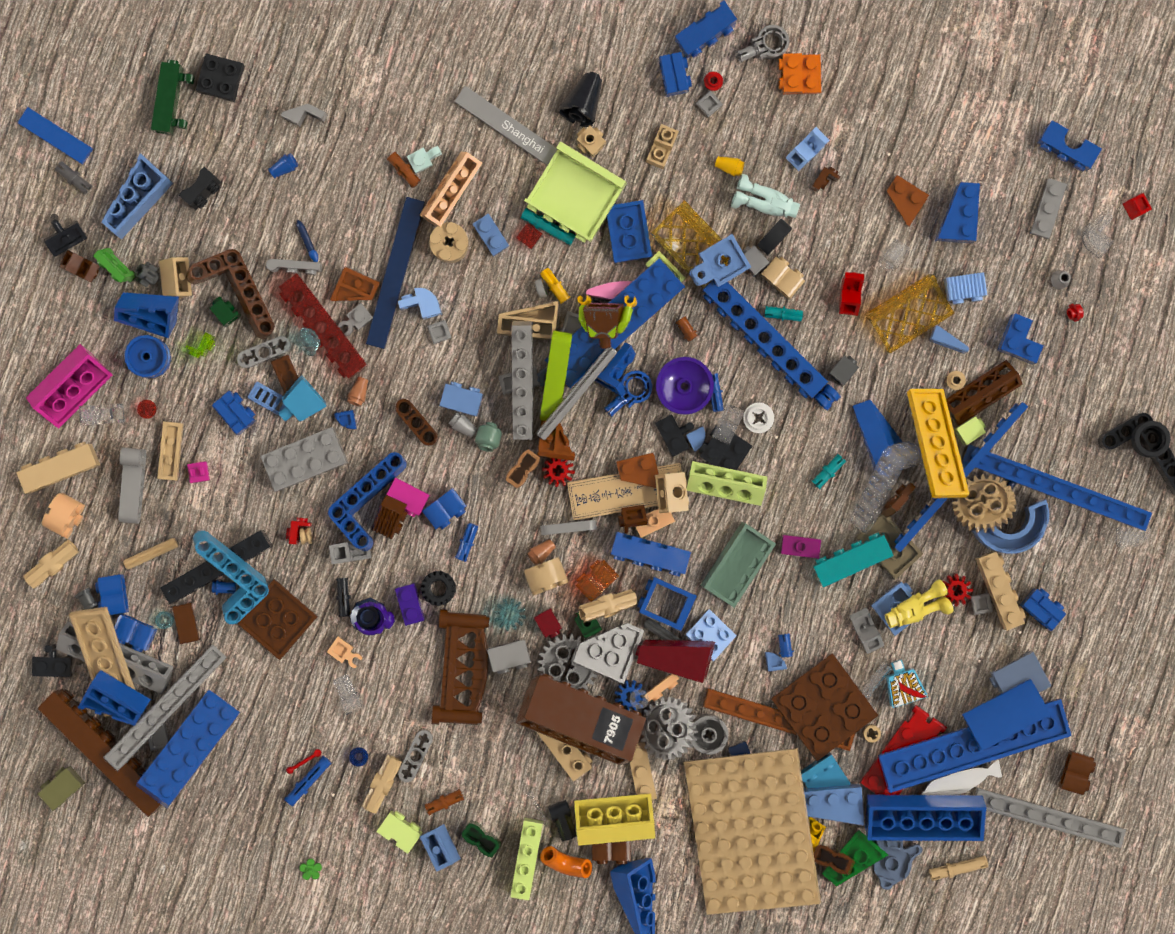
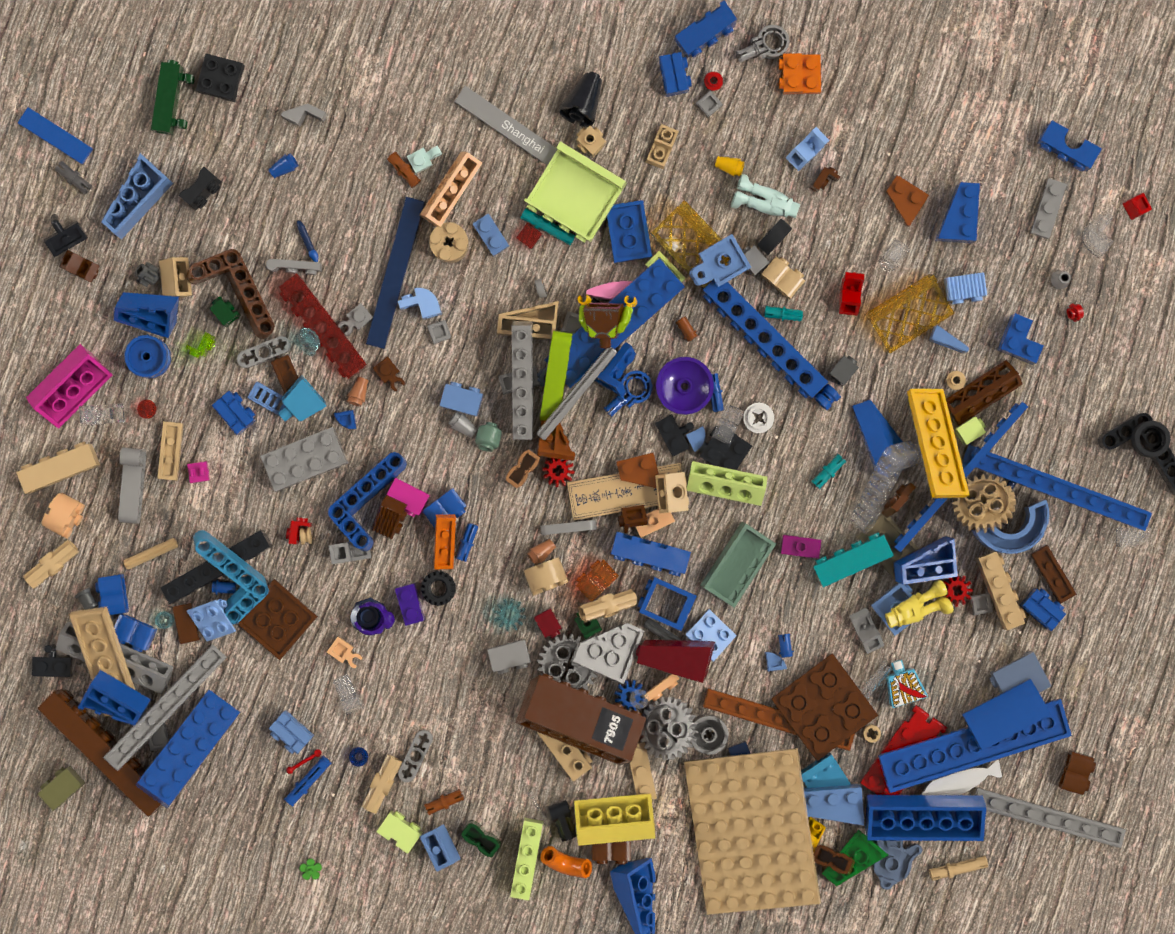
(118, 270): bright green plate -> none
(211, 619): none -> light blue hinge
(290, 732): none -> medium blue brick
(344, 611): black pin -> none
(354, 286): dark orange wing -> none
(387, 372): none -> reddish brown plate
(410, 415): reddish brown beam -> none
(444, 541): none -> orange plate
(457, 626): reddish brown piece -> none
(554, 285): yellow axle -> none
(928, 563): none -> blue wedge
(1053, 574): none -> reddish brown tile

